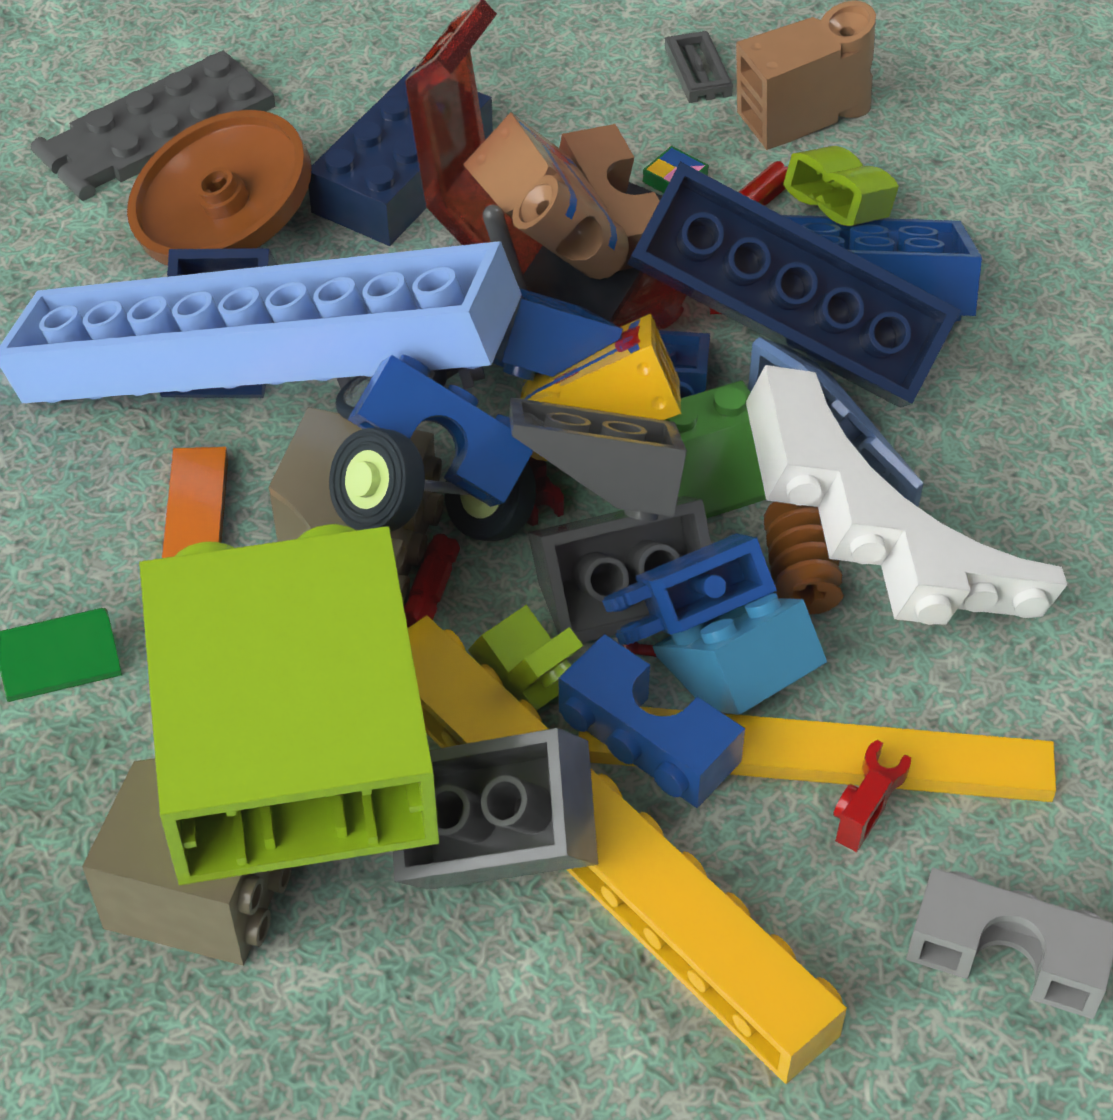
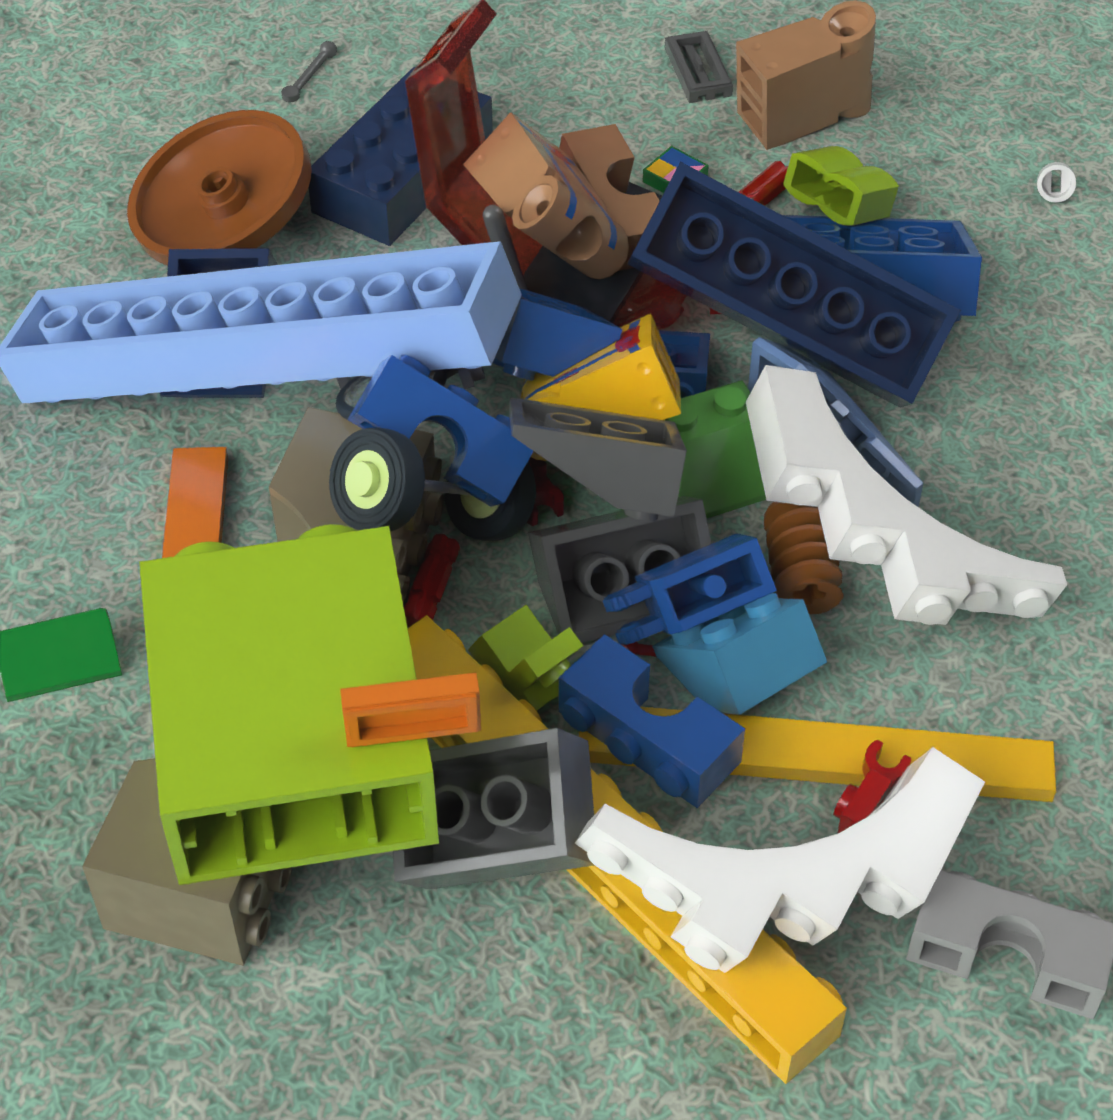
(129, 131): dark grey hinge -> none
(291, 93): none -> dark grey hinge
(411, 709): none -> orange tile
(803, 887): none -> white arch
(1067, 182): none -> white hinge

